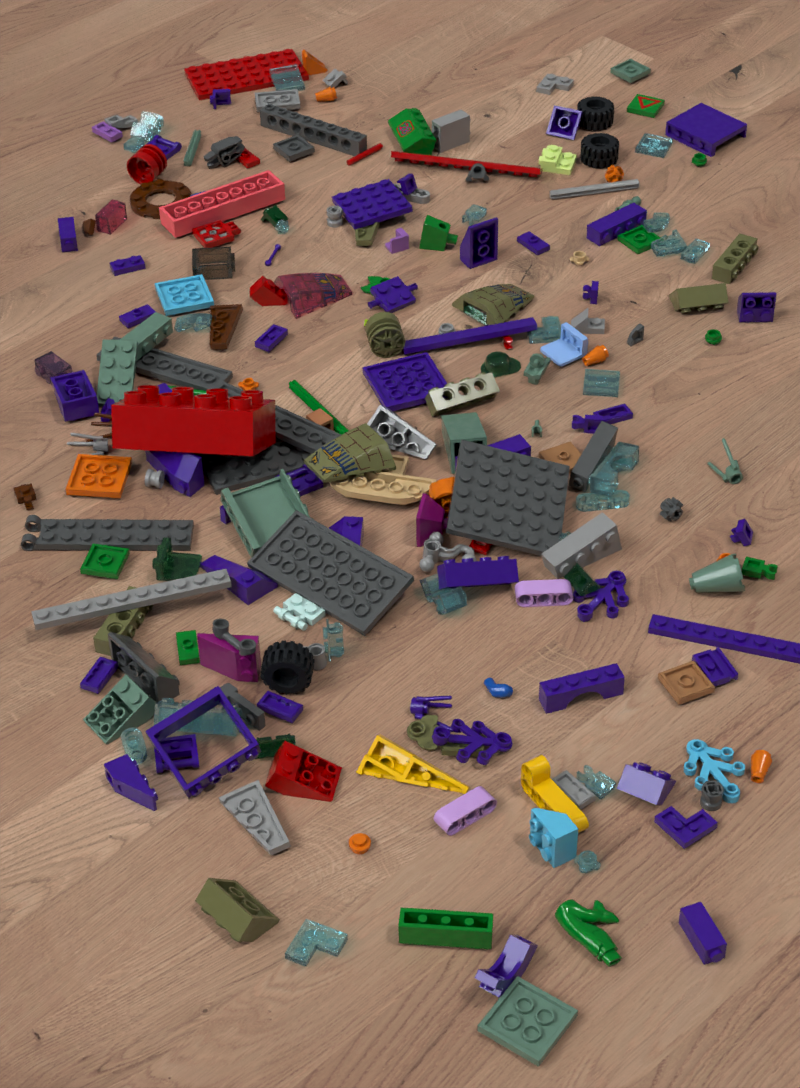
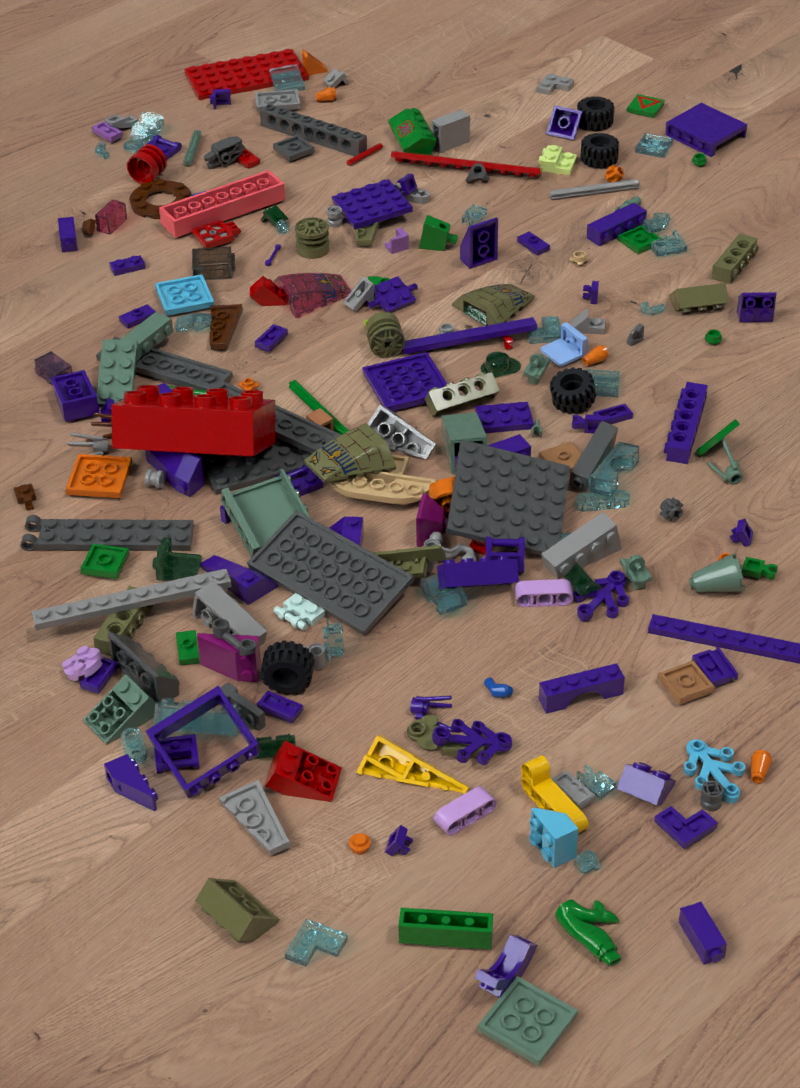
(84, 663): none -> lavender plate
(100, 150): none -> clear light blue arm
(214, 603): none -> light grey wedge
(312, 237): none -> olive wheel
(362, 292): none -> light grey slope
(397, 842): none -> dark purple tile
(414, 559): none -> olive bracket
(505, 417): none -> dark purple plate
(520, 556): none -> dark purple plate
(572, 390): none -> black tyre
(630, 70): sand green plate -> none
(636, 571): none -> sand green hips
(653, 309): none -> clear light blue arm
(686, 423): none -> dark purple brick
(695, 251): clear light blue plate -> none
(717, 437): none -> green tile

